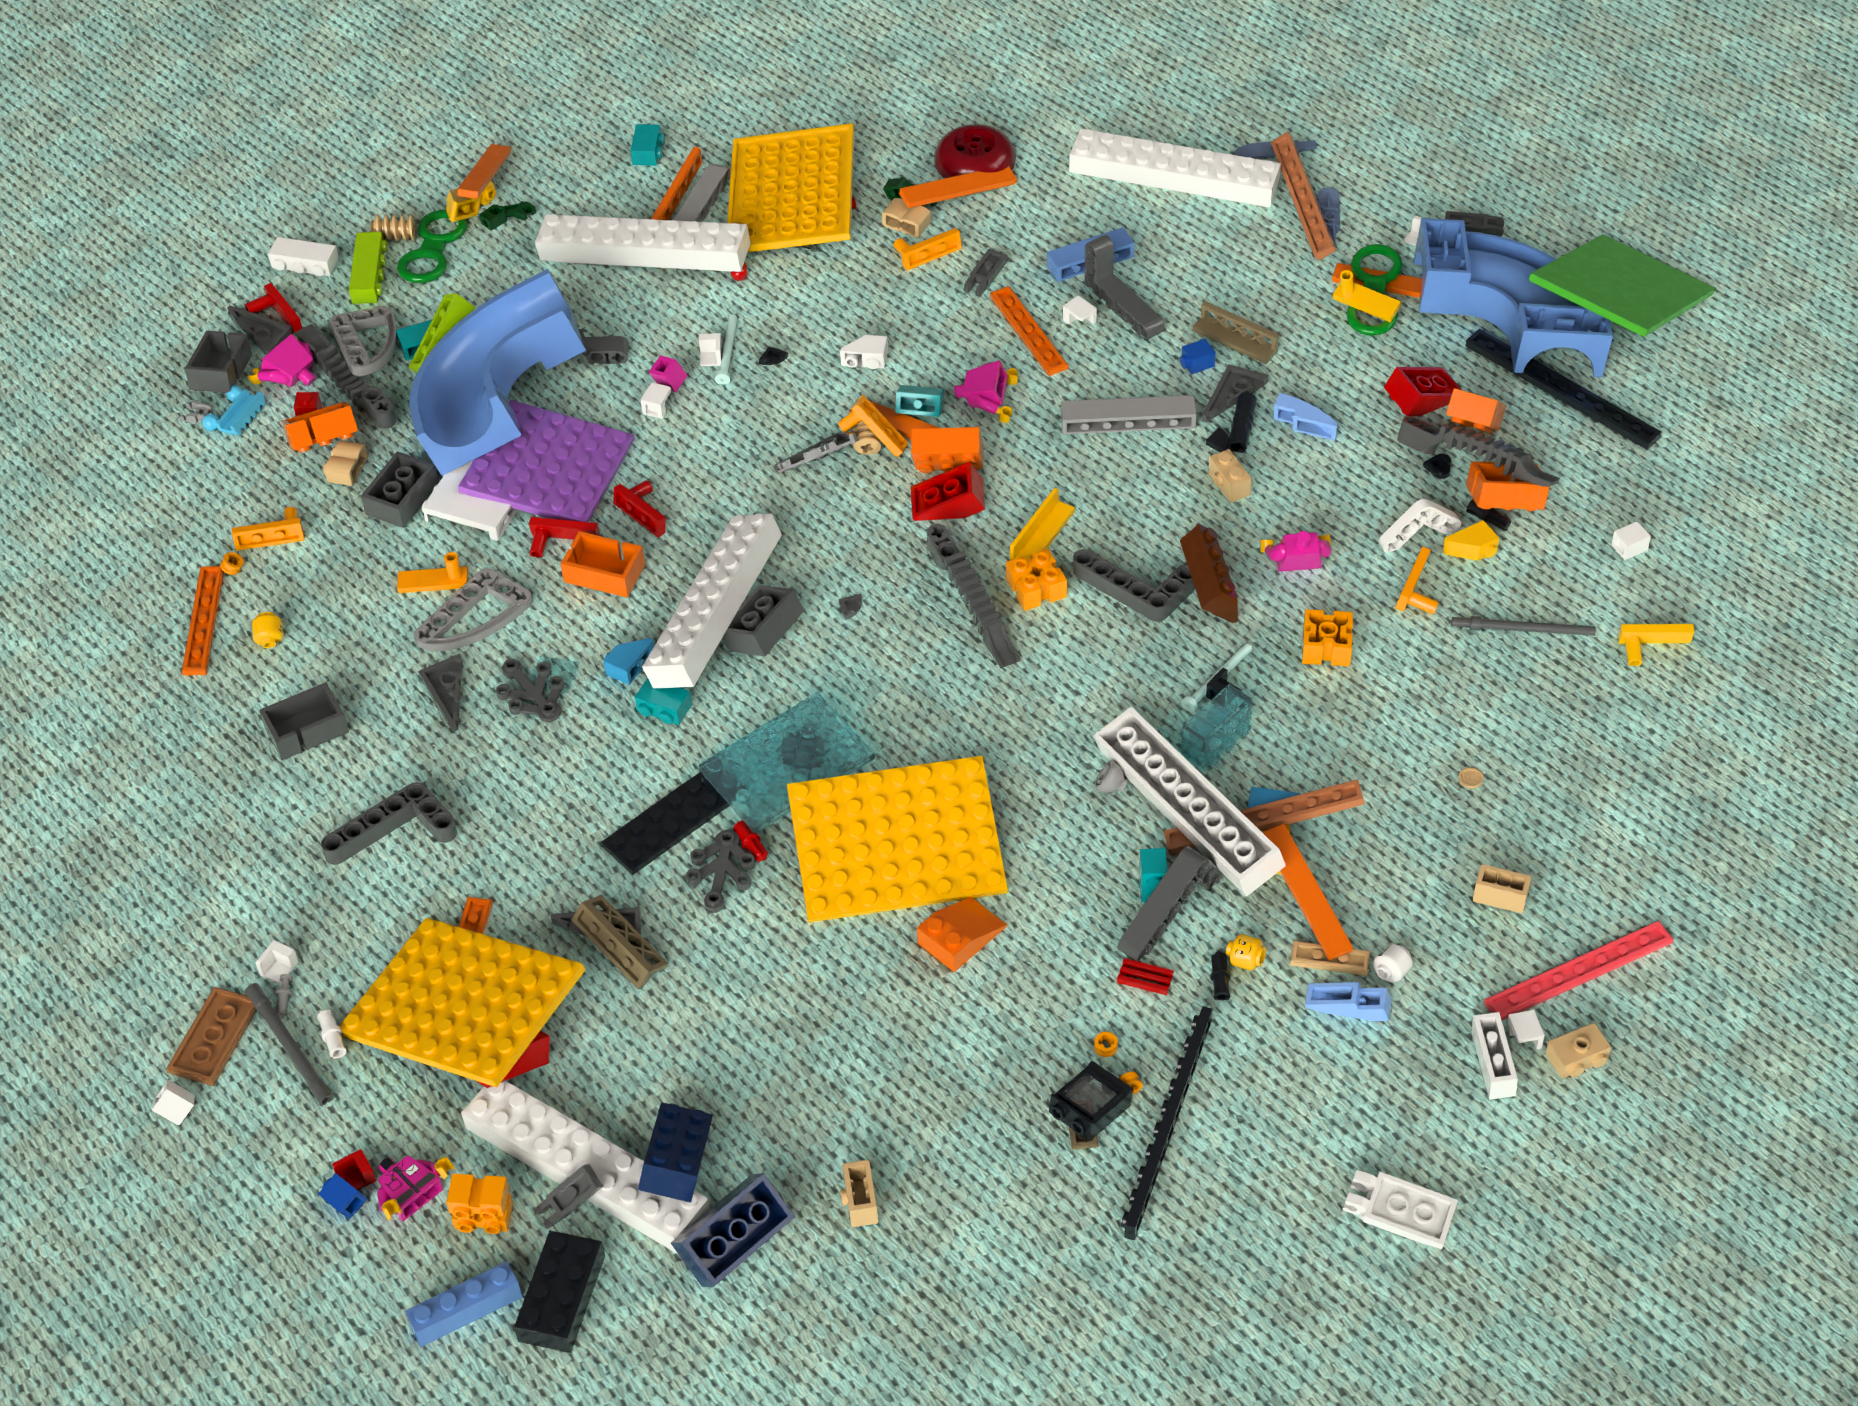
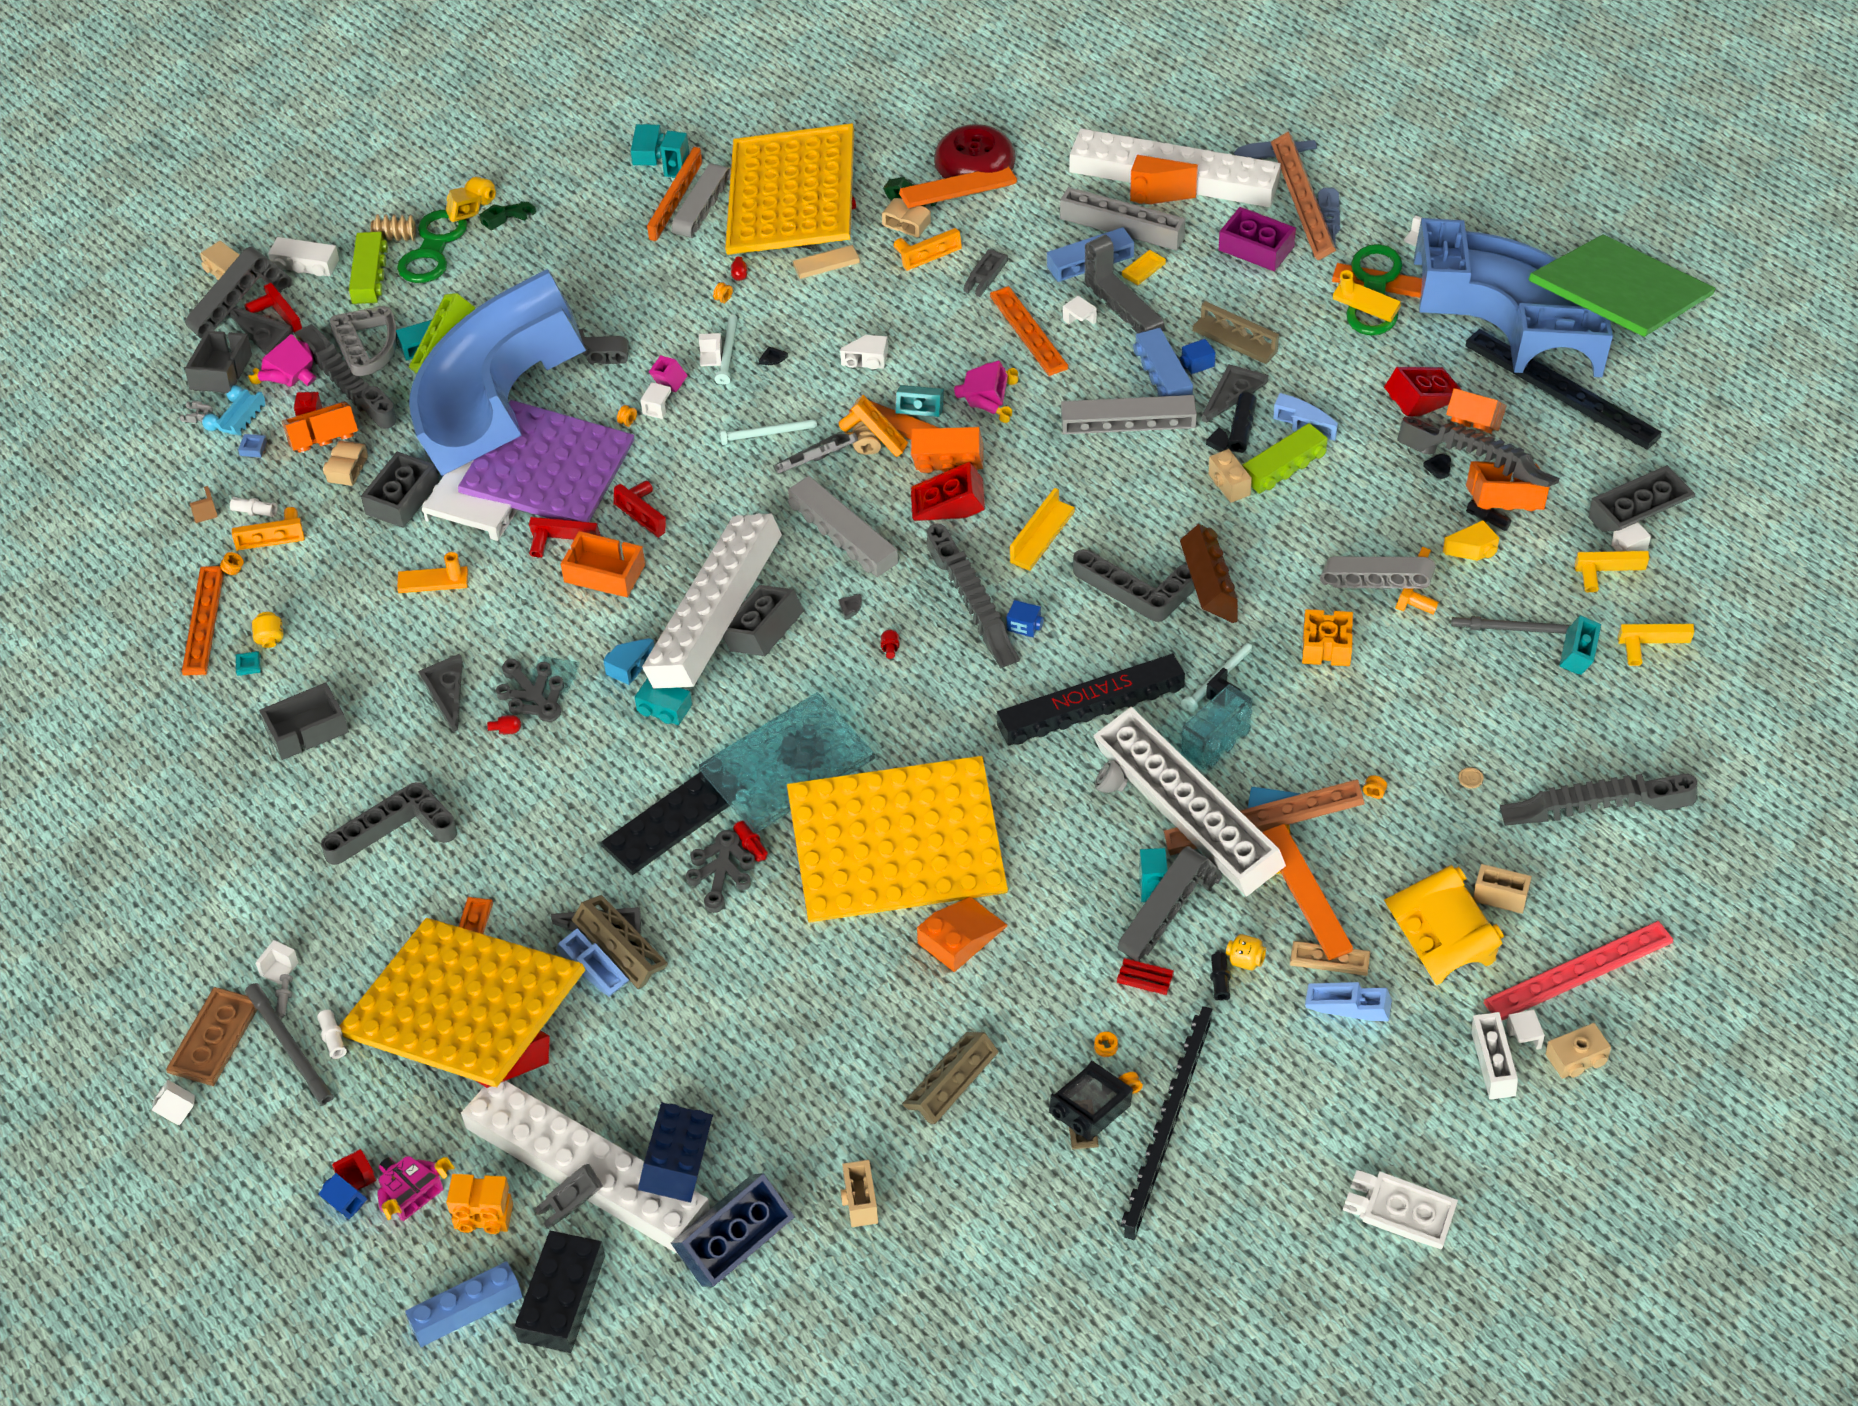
(204, 509): none -> medium nougat panel
(218, 259): none -> tan brick
(232, 287): none -> dark grey beam
(248, 663): none -> teal tile
(252, 445): none -> medium blue plate
(253, 507): none -> white pin
(484, 171): orange tile -> none
(497, 581): light grey beam -> none
(506, 725): none -> red cylinder
(597, 965): none -> light blue slope
(626, 415): none -> light orange bush
(643, 242): white brick -> none
(674, 152): none -> teal brick
(722, 292): none -> light orange bush
(767, 430): none -> light aqua bar
(826, 261): none -> tan tile
(842, 526): none -> light grey brick
(890, 643): none -> red cylinder
(951, 1076): none -> dark tan fence
(1024, 618): none -> blue brick
(1036, 579): light orange brick -> none
(1090, 699): none -> black brick
(1112, 214): none -> light grey brick
(1143, 267): none -> yellow tile
(1162, 180): none -> orange slope
(1162, 364): none -> medium blue brick
(1257, 239): none -> magenta brick
(1286, 457): none -> lime brick
(1298, 551): dark pink torso -> none
(1375, 786): none -> light orange bush
(1378, 572): none -> light grey beam
(1393, 963): white head -> none
(1417, 515): white beam -> none
(1445, 923): none -> yellow piece
(1479, 222): dark grey hinge -> none
(1580, 645): none -> teal brick
(1592, 562): none -> yellow piece
(1638, 499): none -> dark grey slope
(1660, 793): none -> dark grey piece

